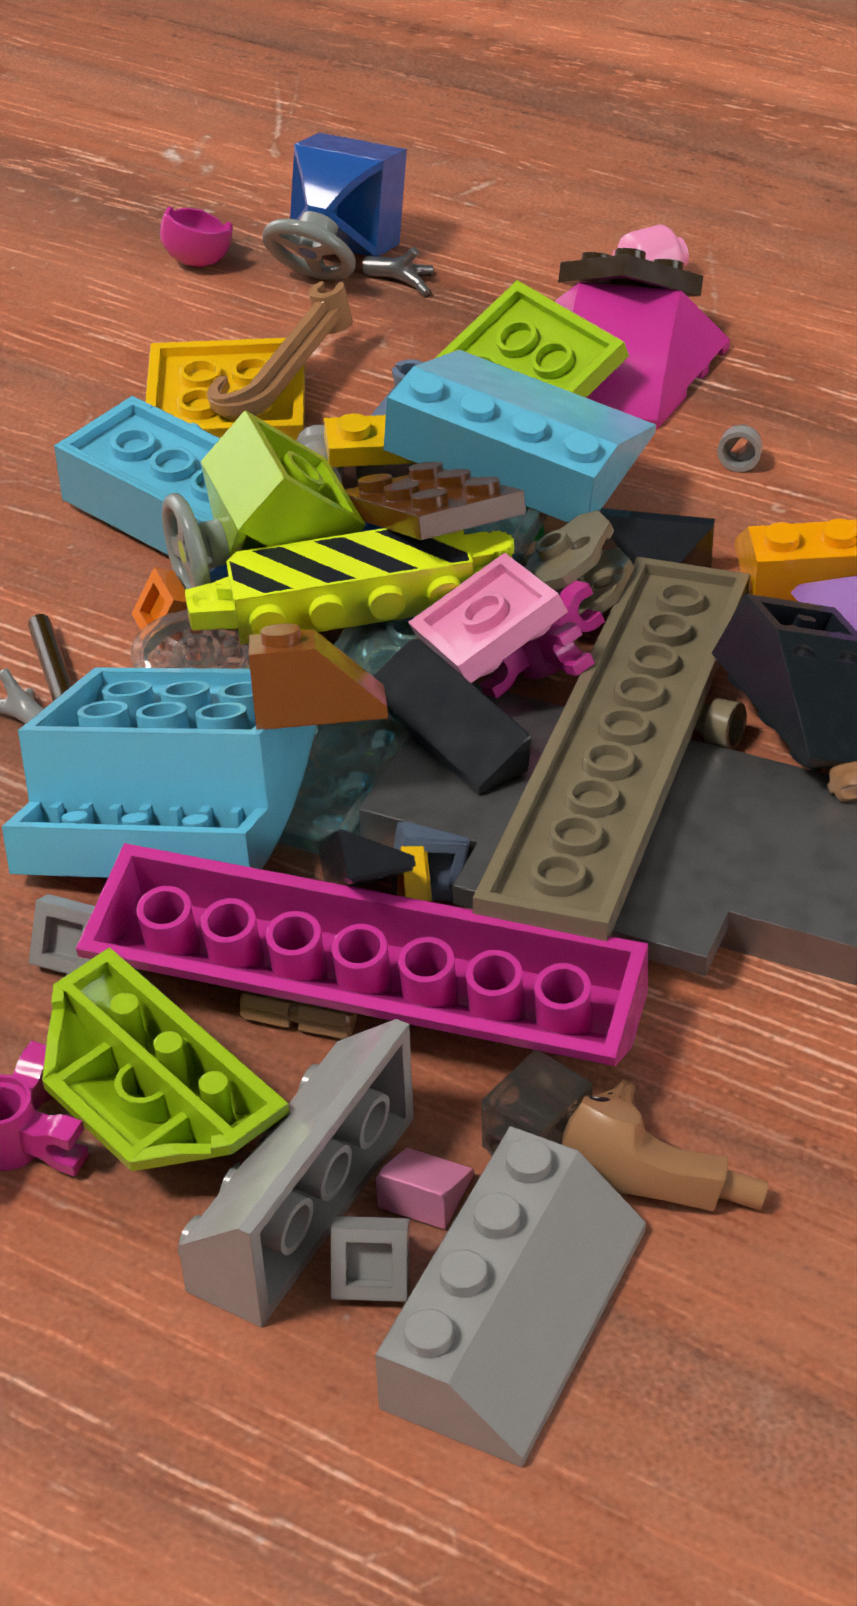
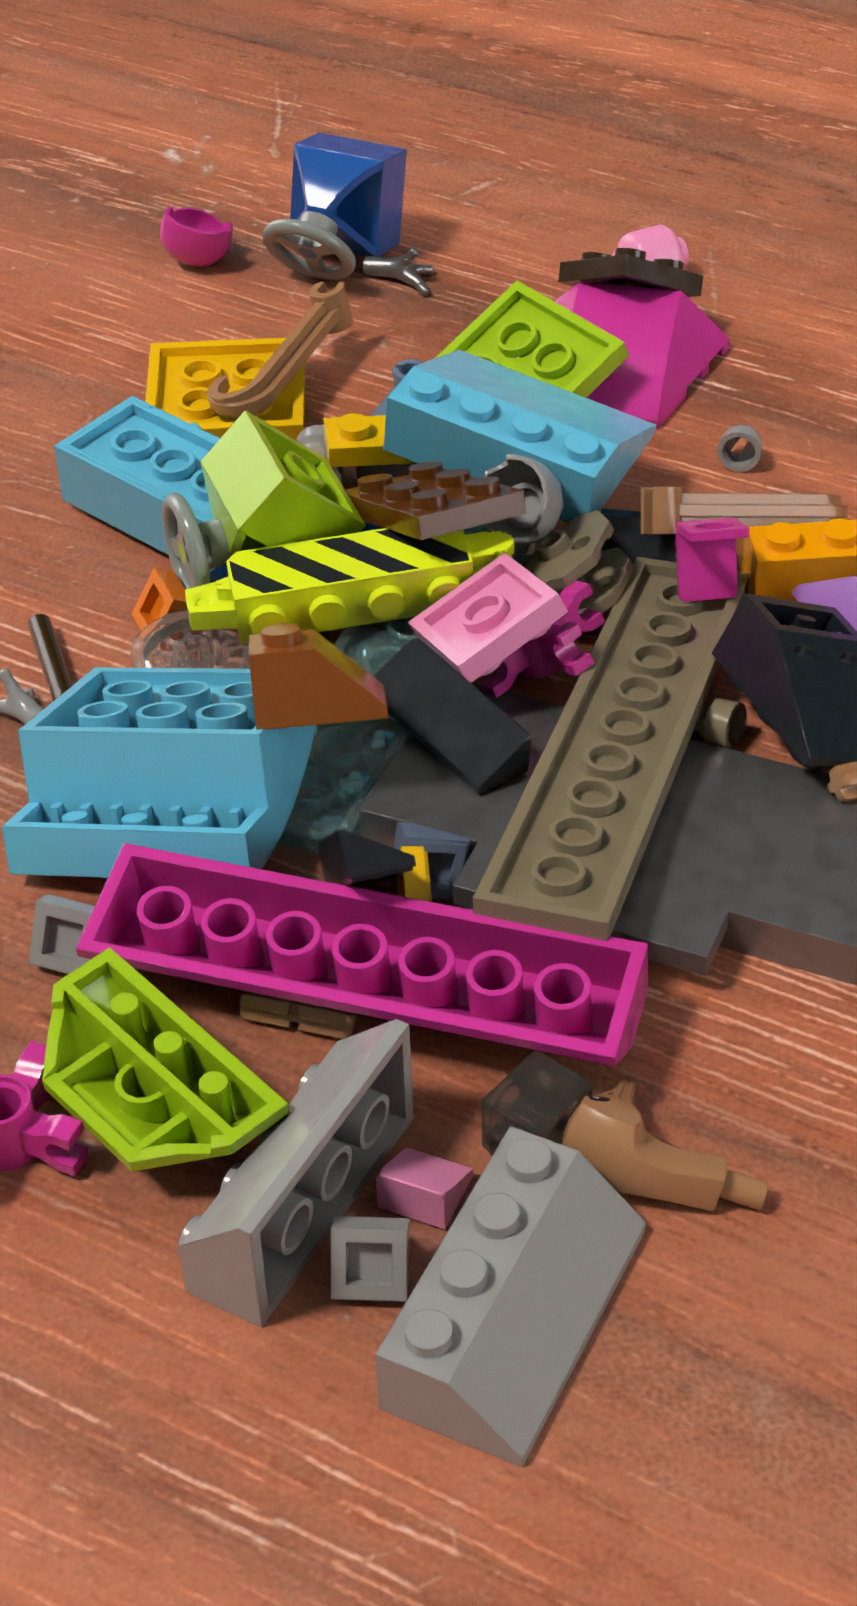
(541, 495): none -> light grey hair
(667, 504): none -> medium nougat piece
(707, 558): none -> dark pink bracket

